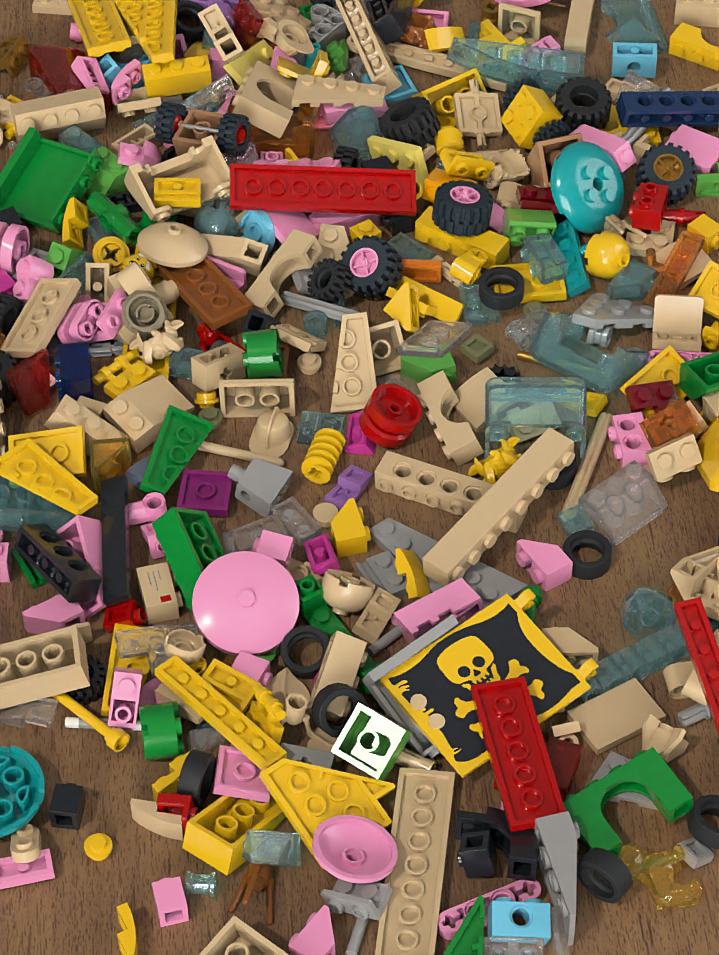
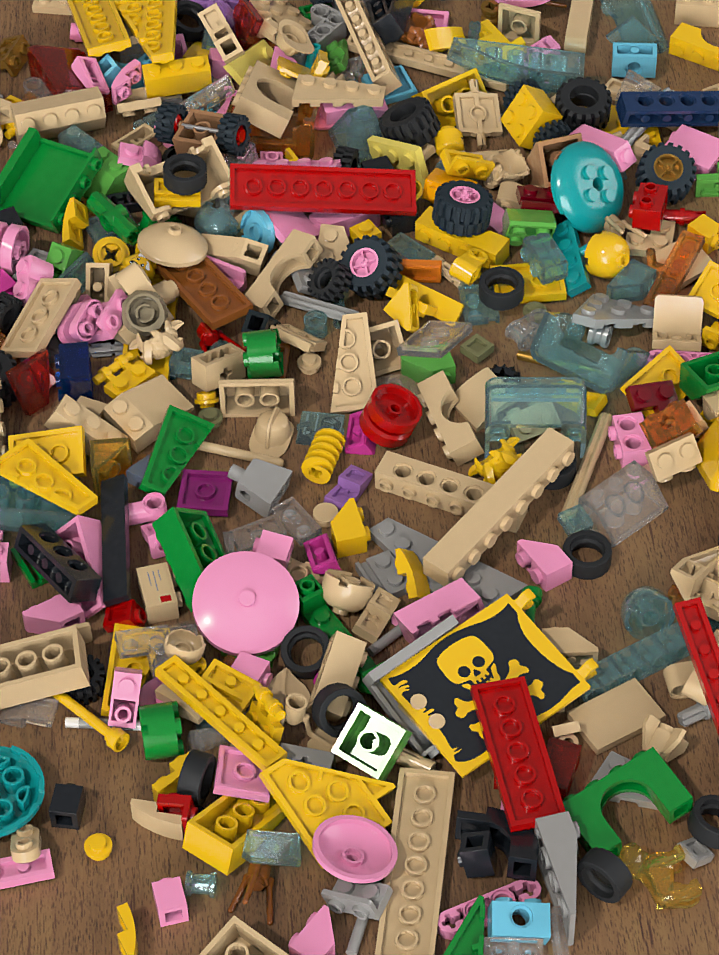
(185, 162): none -> black tyre

